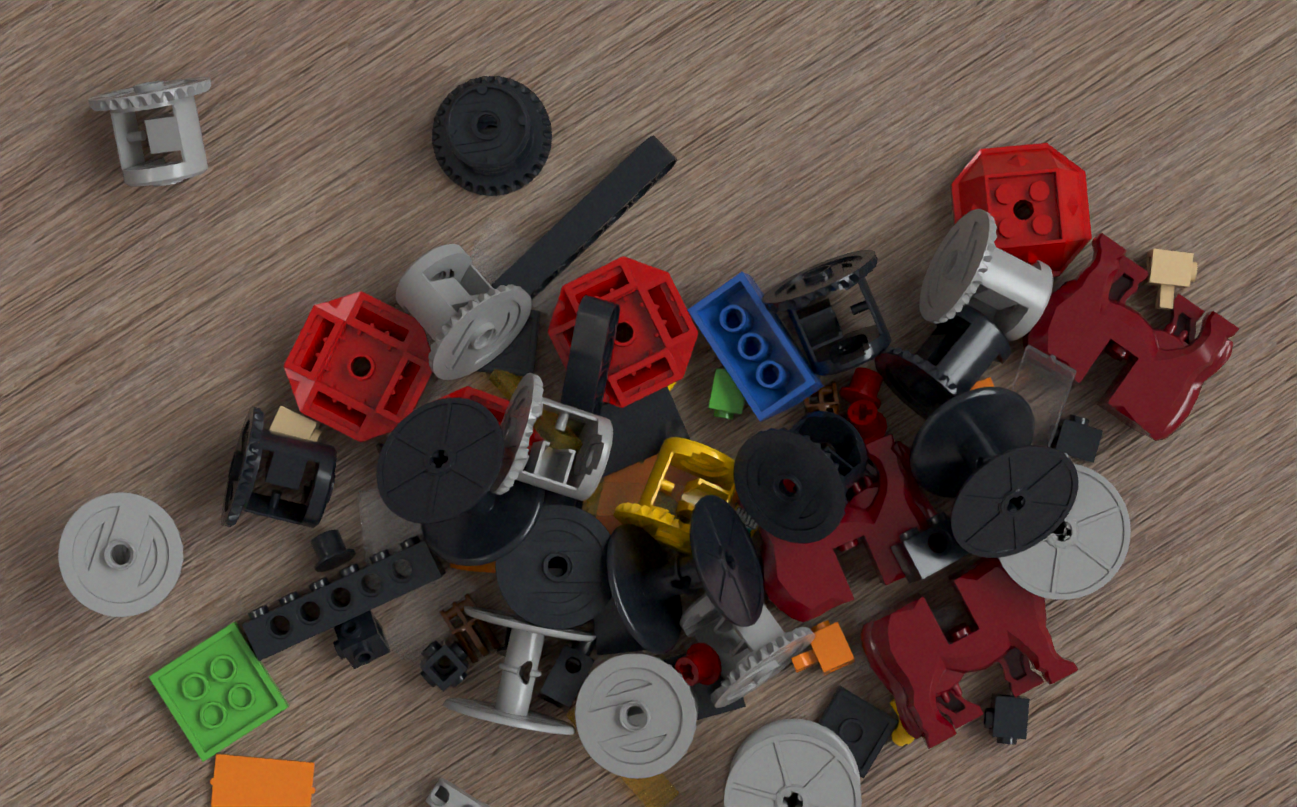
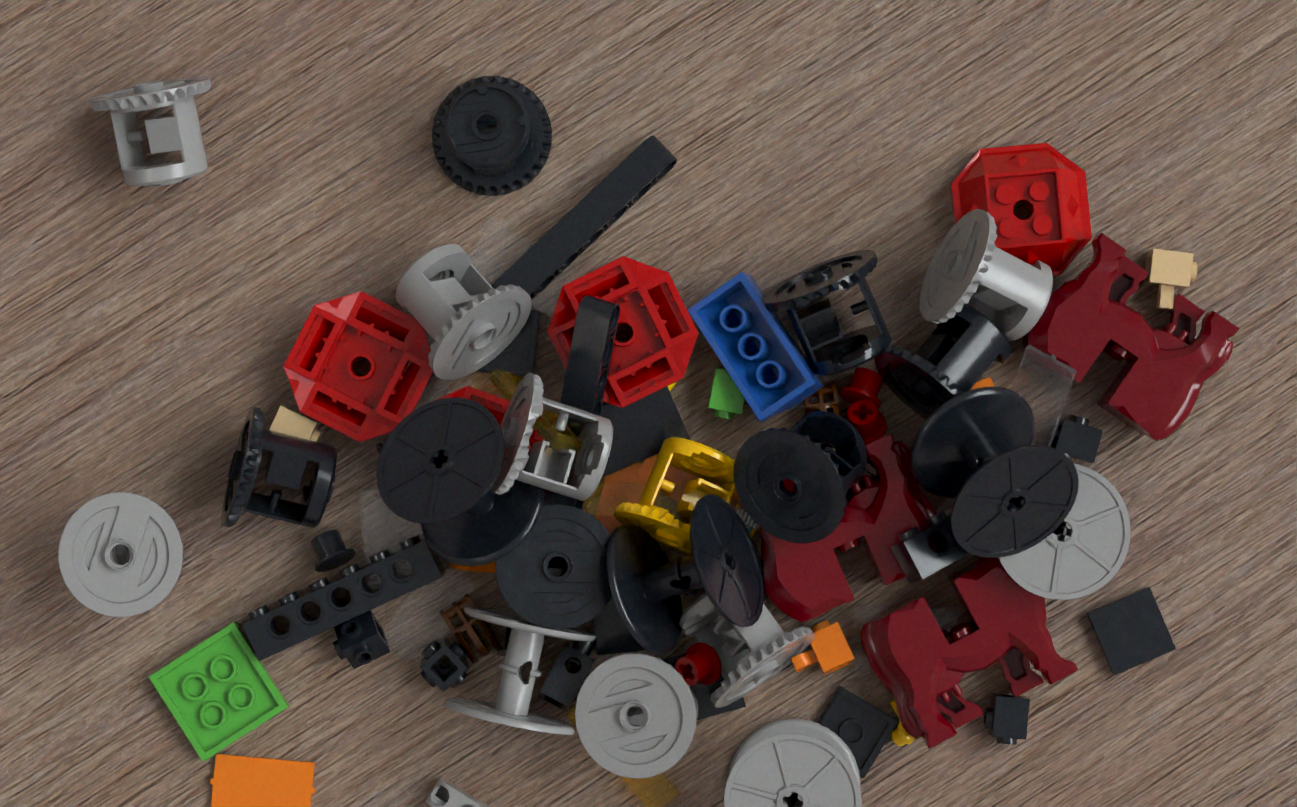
(1131, 631): none -> black tile

